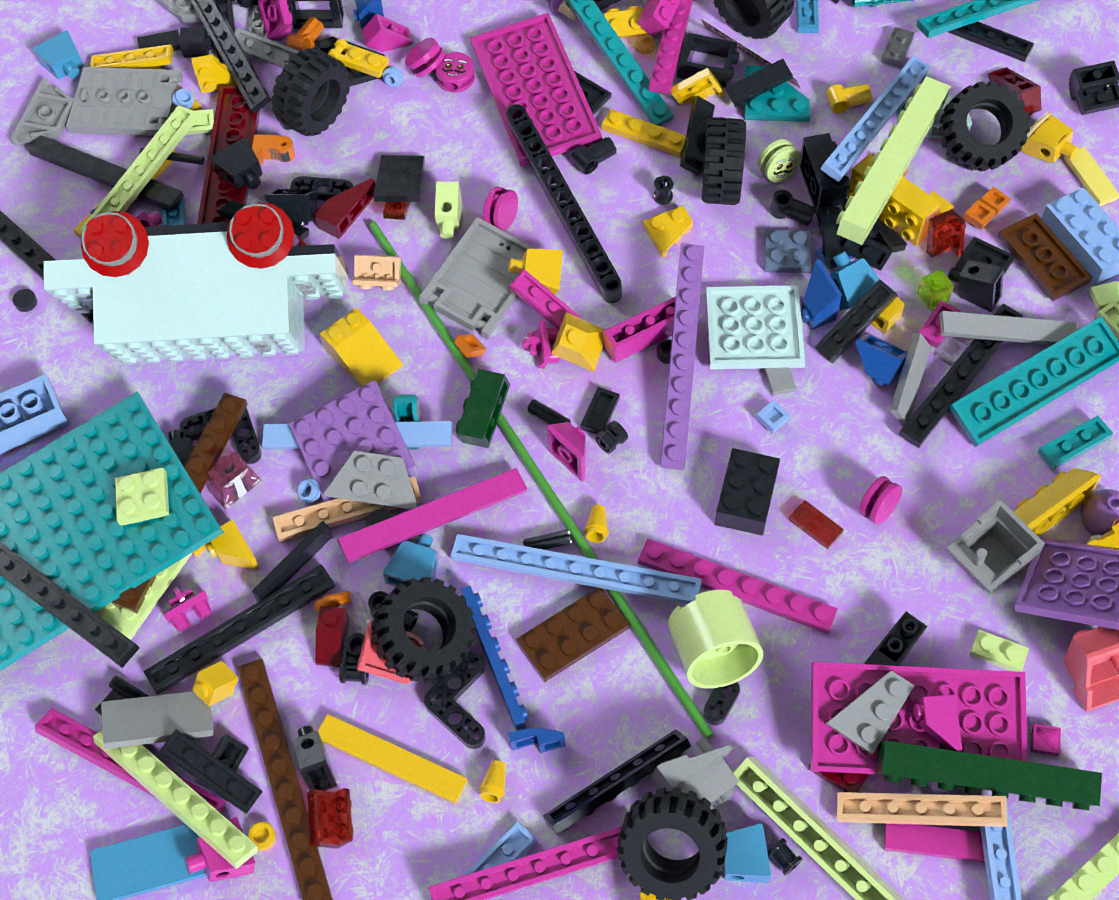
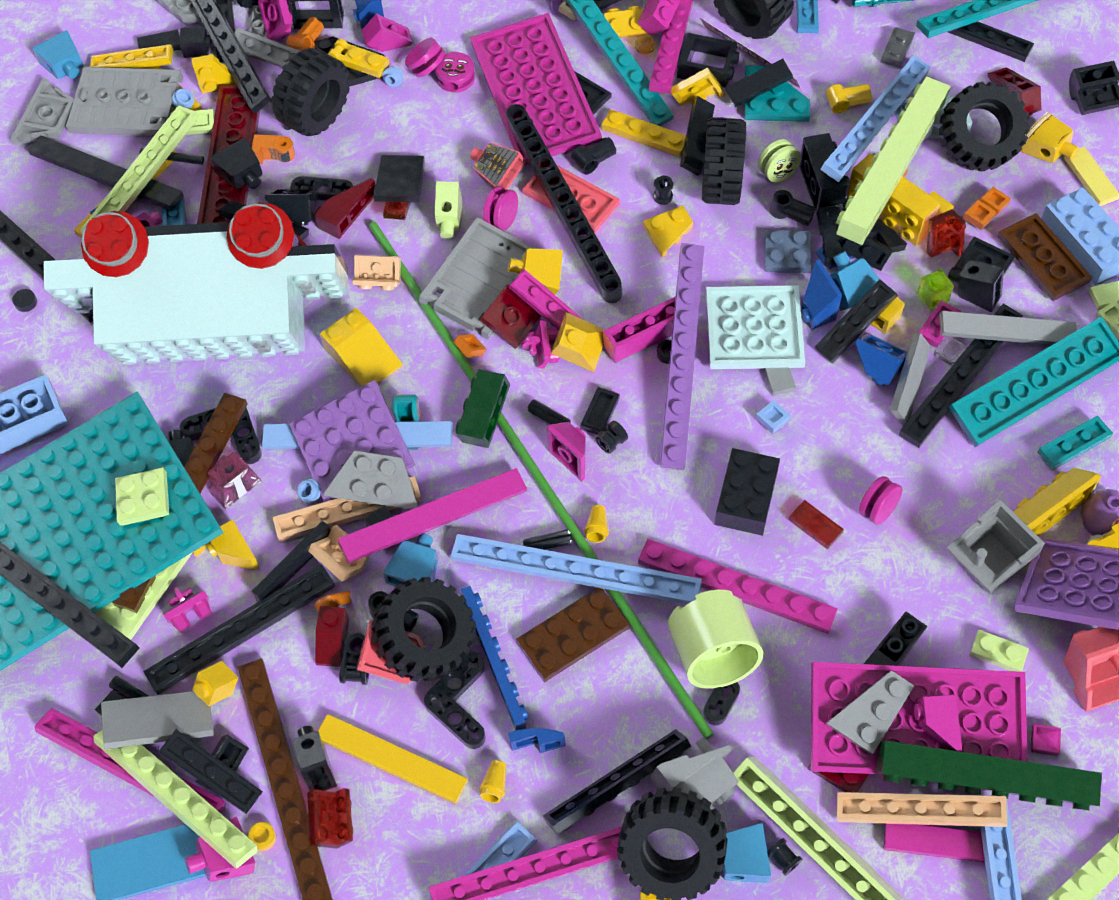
(330, 555): none -> light nougat bracket
(497, 164): none -> torso
(510, 317): none -> dark red plate
(593, 201): none -> coral tile

